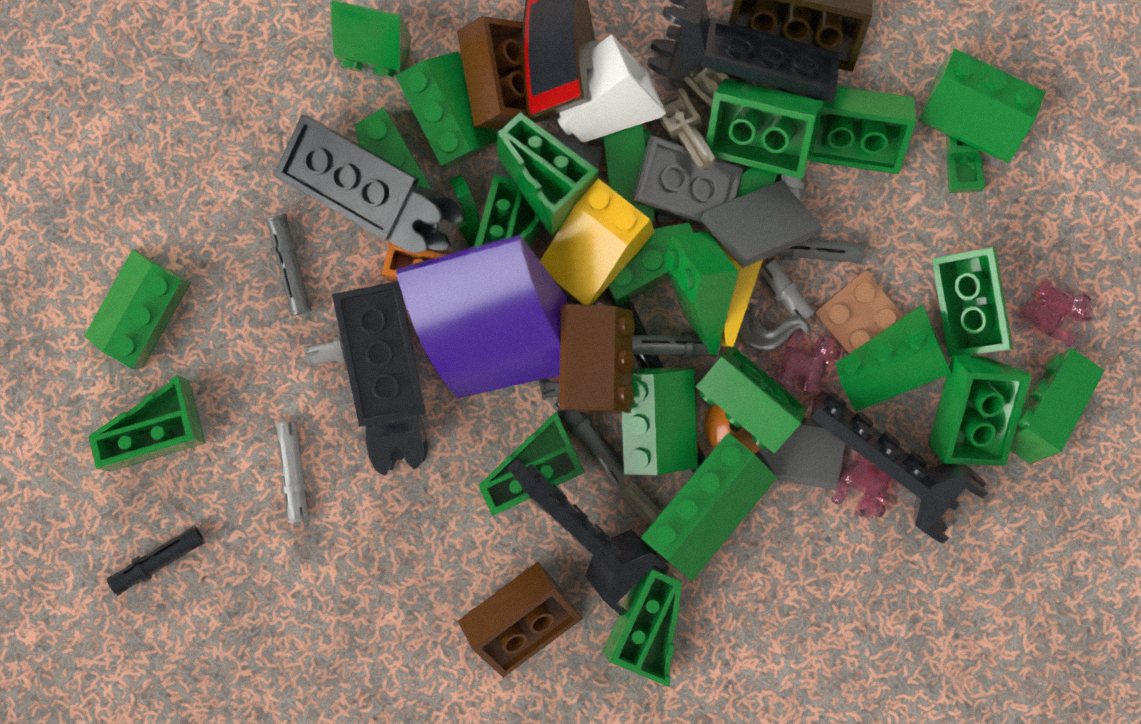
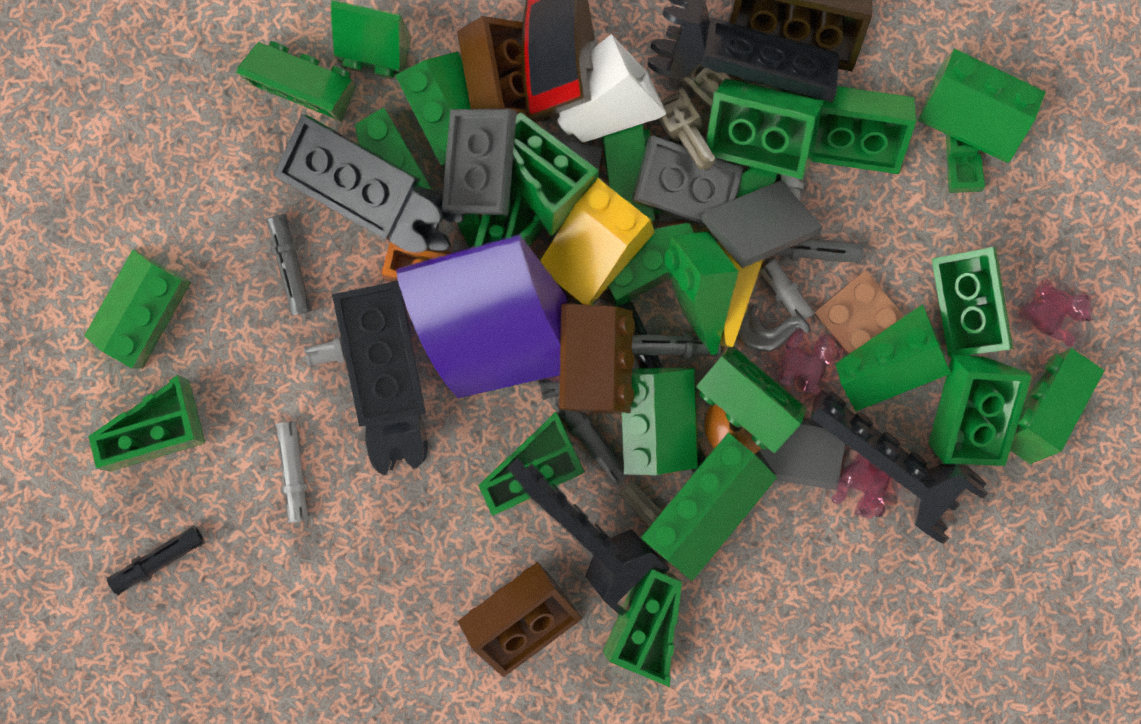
(298, 79): none -> green slope
(479, 161): none -> dark grey tile

